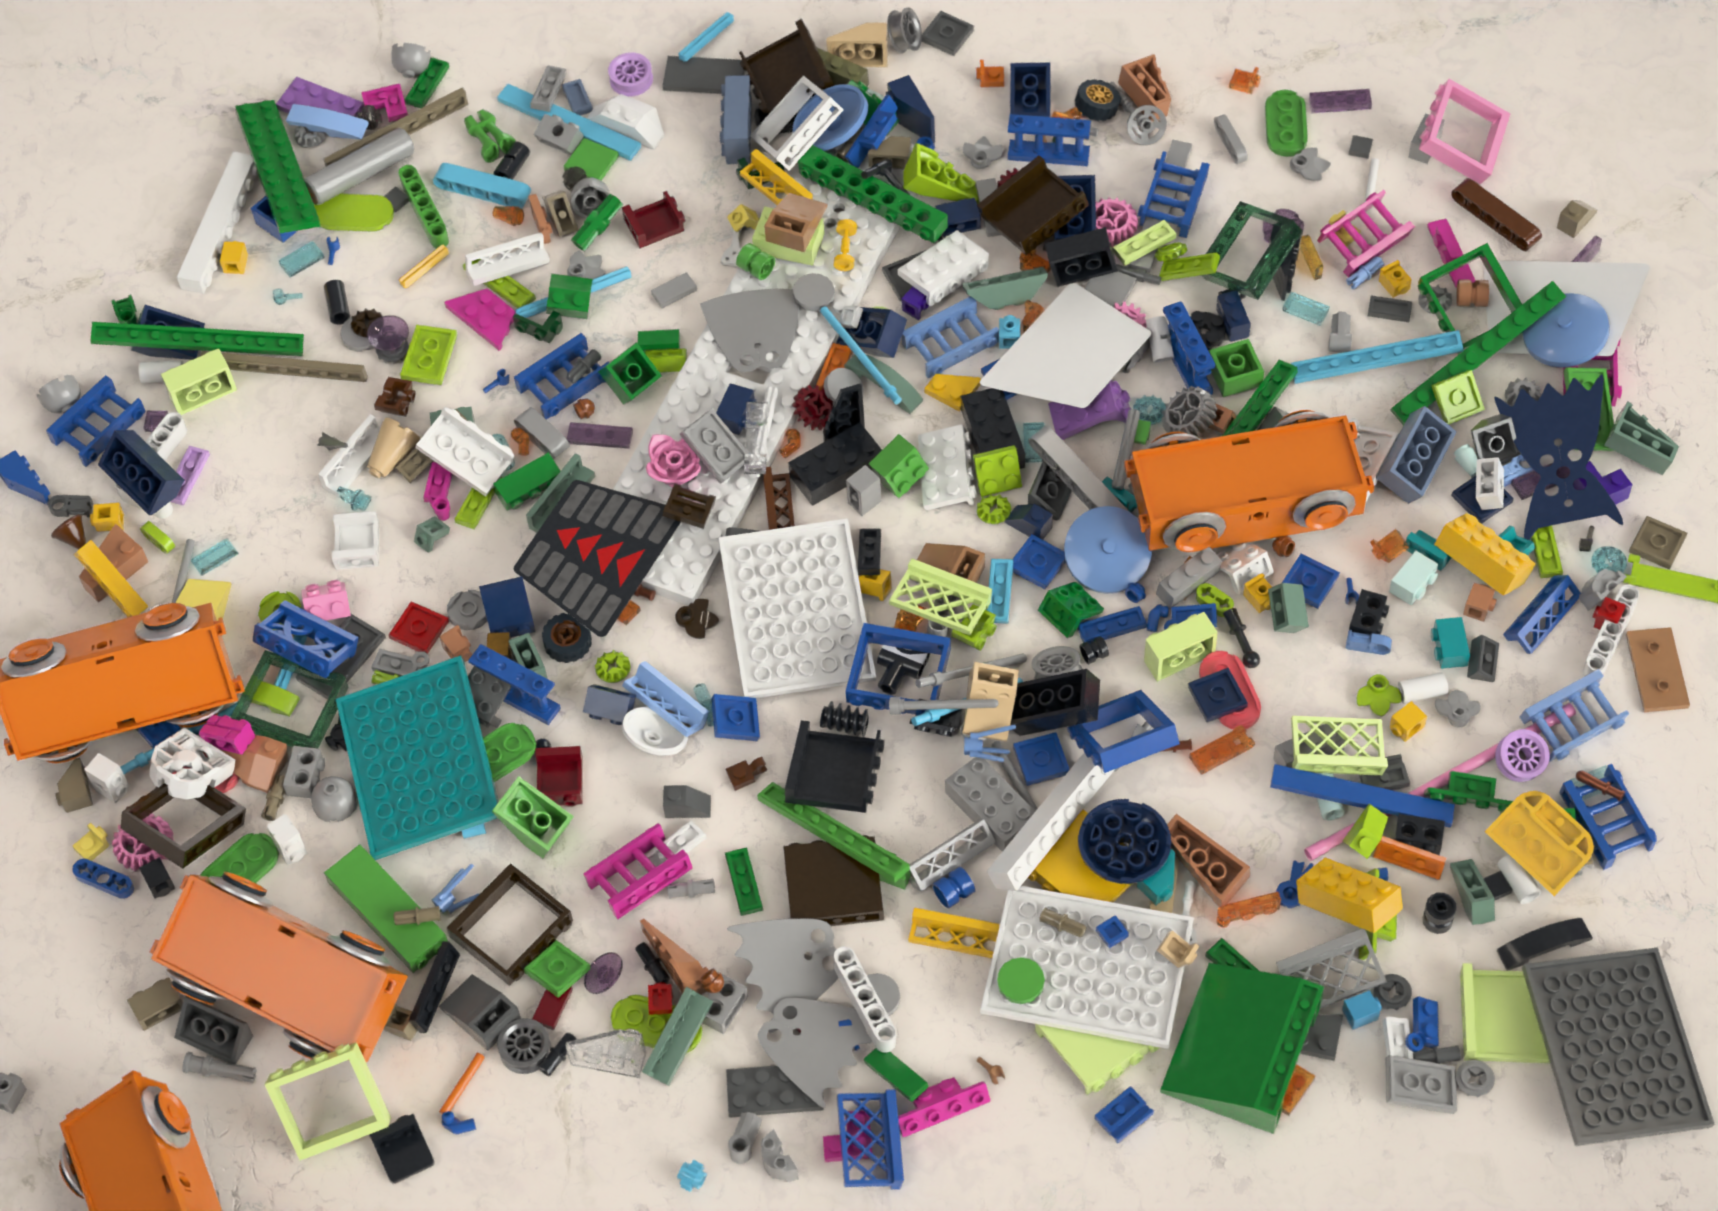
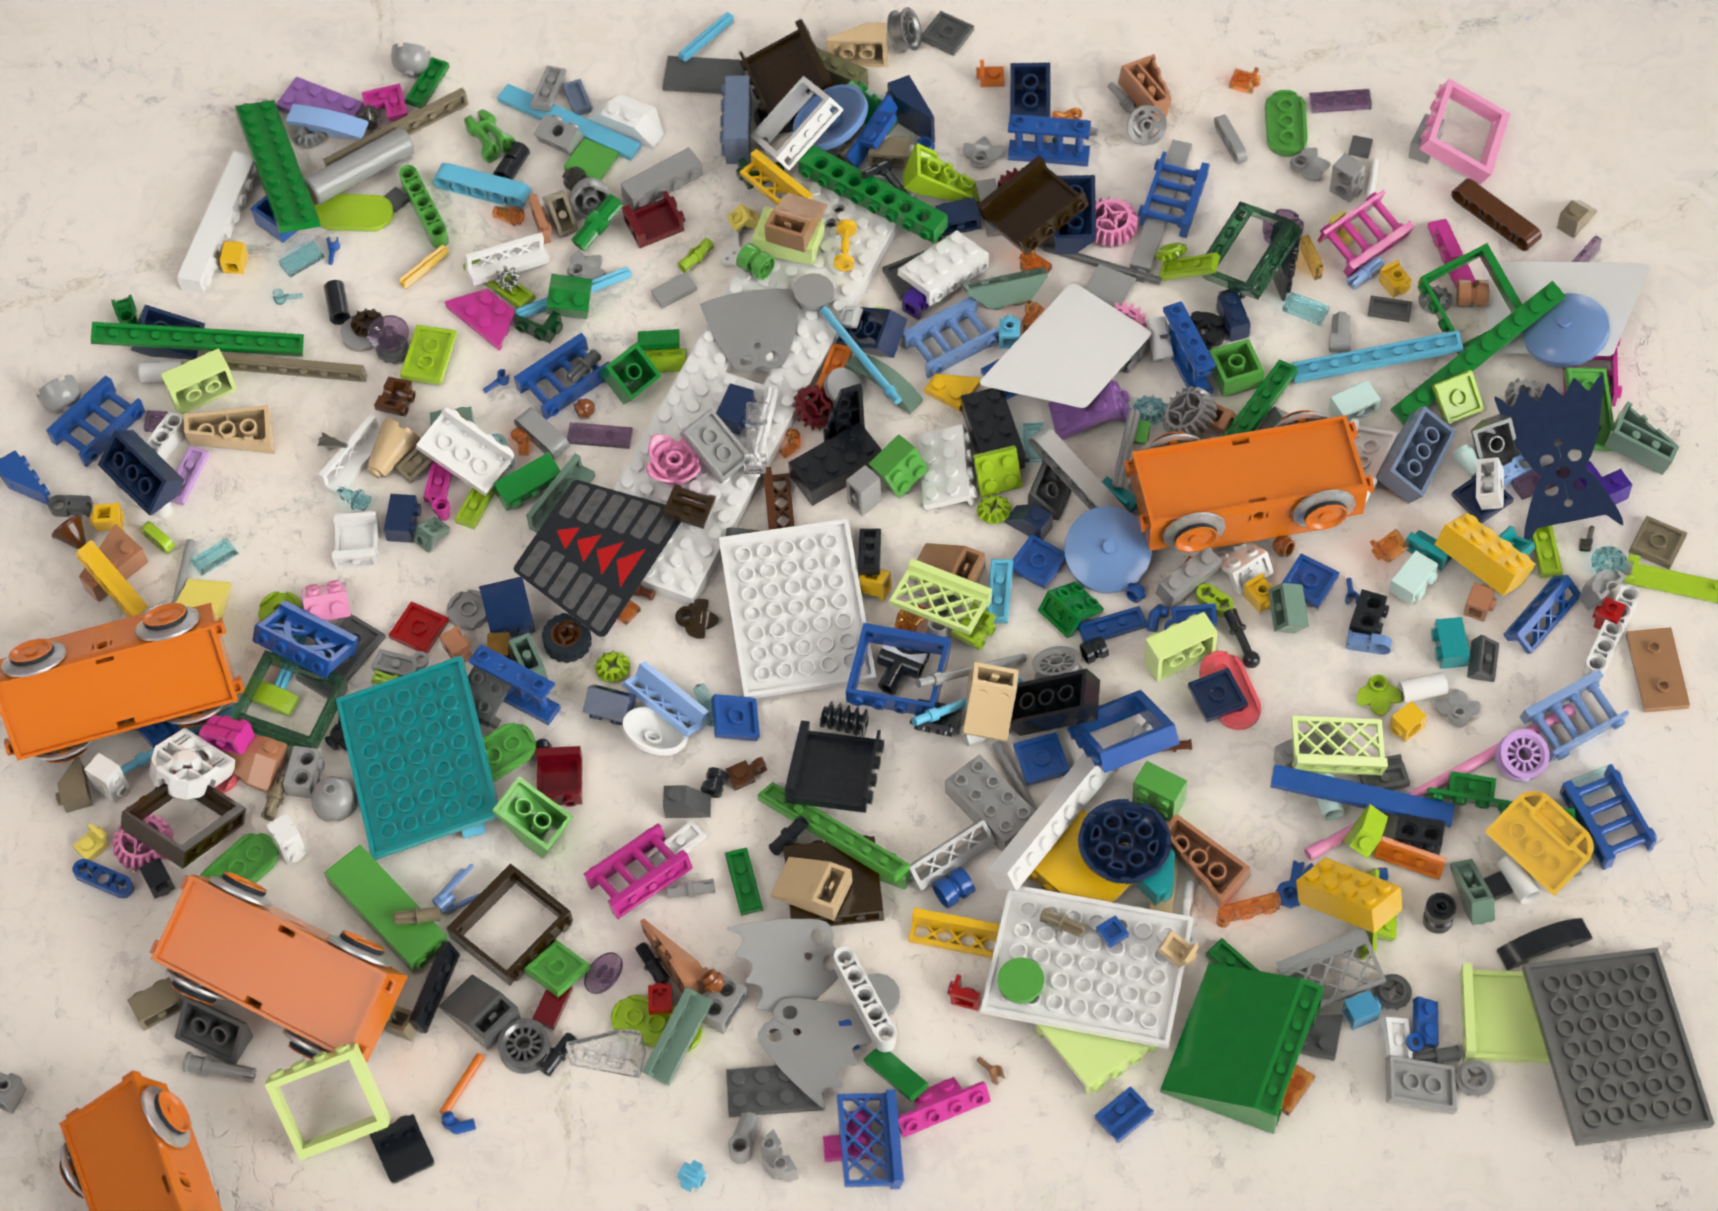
(232, 429): none -> tan wedge
(401, 518): none -> dark blue brick
(503, 274): none -> clear smoke gear
(630, 74): lavender wheel -> none
(664, 176): none -> light grey brick
(695, 255): none -> lime pin
(714, 783): none -> black wheel
(788, 835): none -> black pin
(813, 885): none -> tan slope
(899, 705): light grey piece -> none
(963, 997): none -> red bracket
(975, 747): medium blue plant -> none
(1081, 257): black brick -> none
(1097, 100): black wheel -> none
(1144, 242): yellowish green plate -> none
(1159, 790): none -> bright green brick
(1221, 750): clear orange plate -> none
(1347, 178): none -> light grey brick
(1355, 402): none -> light aqua brick
(1596, 783): copper piece -> none

